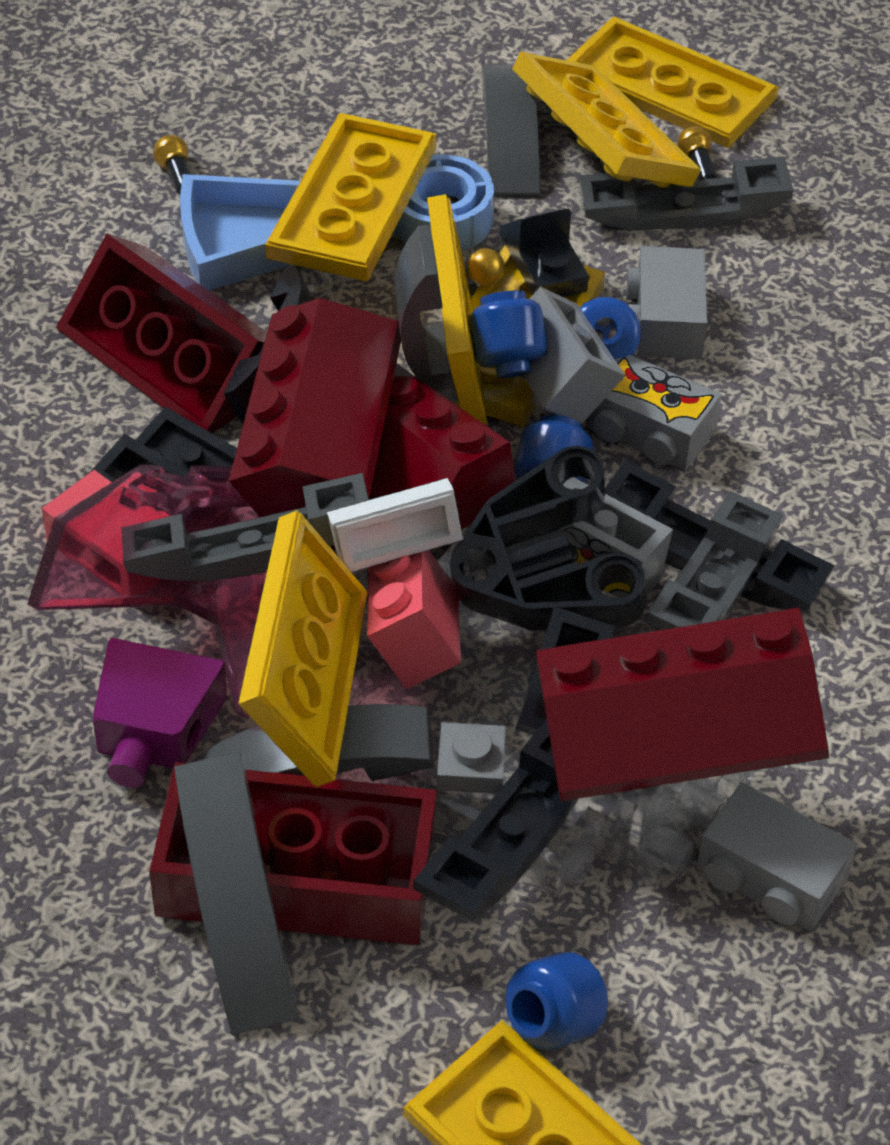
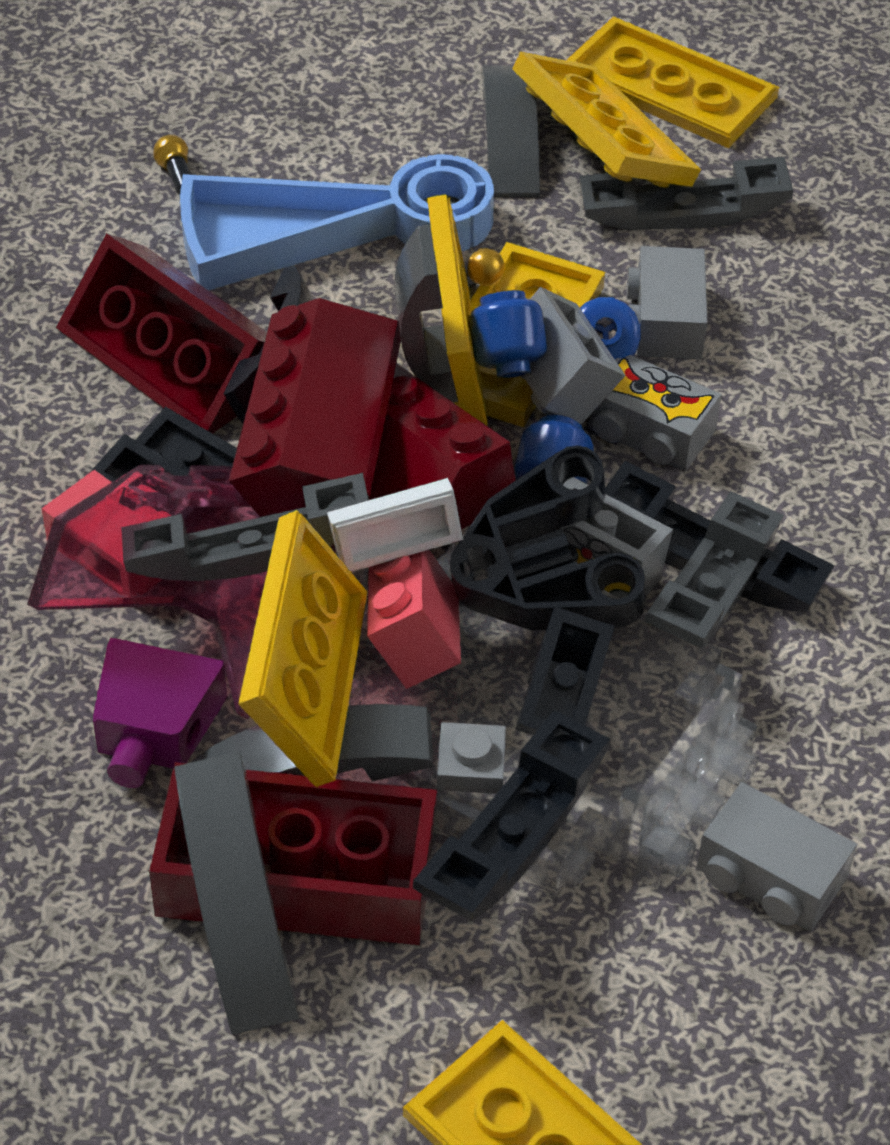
(351, 197): yellow tile -> none
(545, 254): black slope -> none
(556, 1000): blue head -> none
(682, 704): dark red slope -> none
(696, 145): piece -> none

